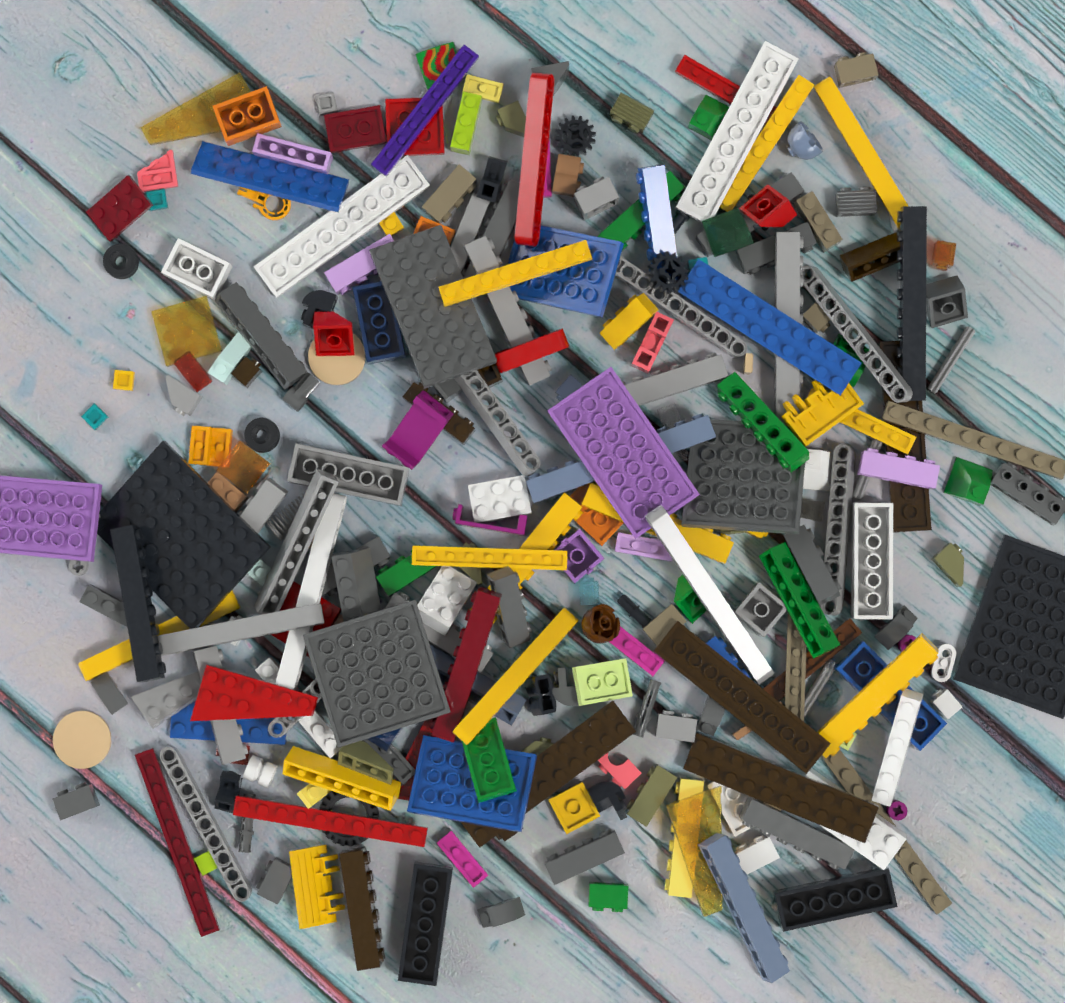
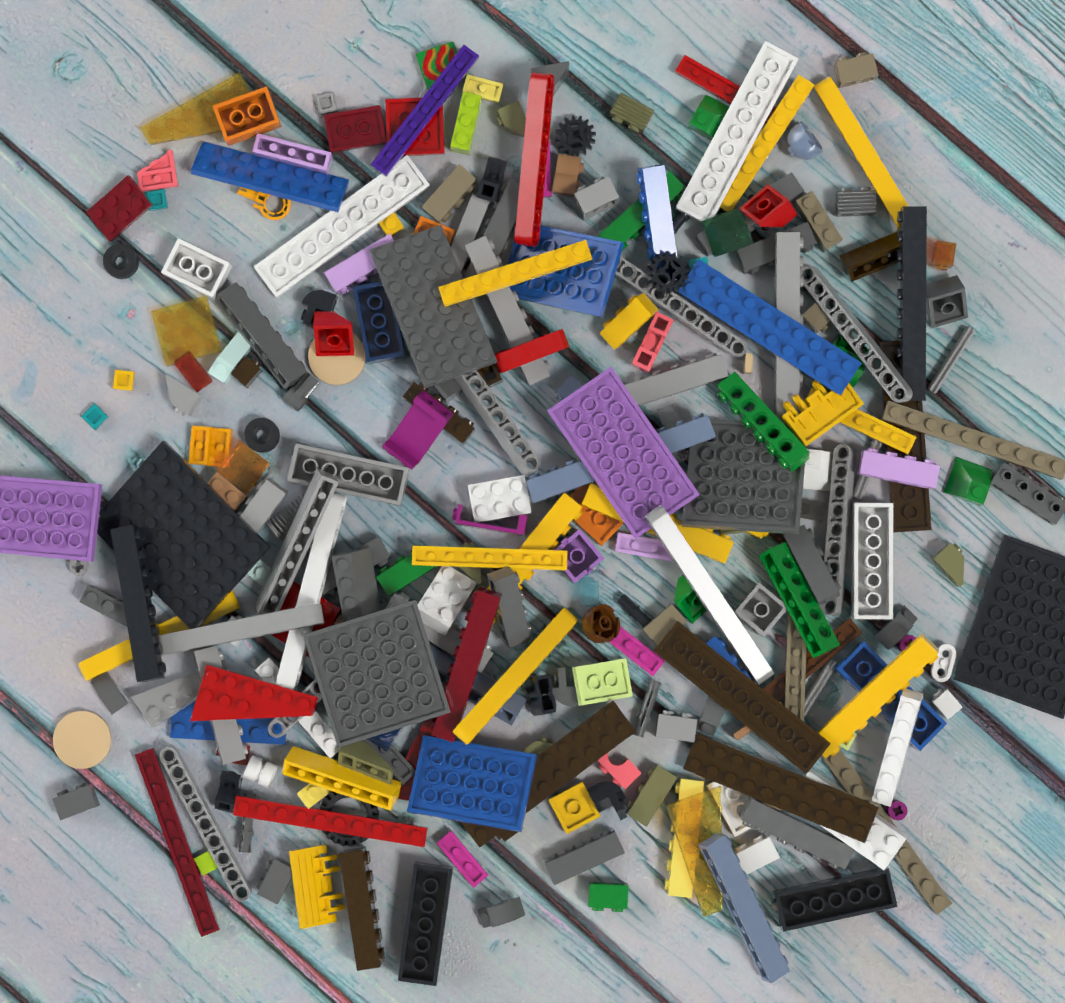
(489, 763): green plate -> none

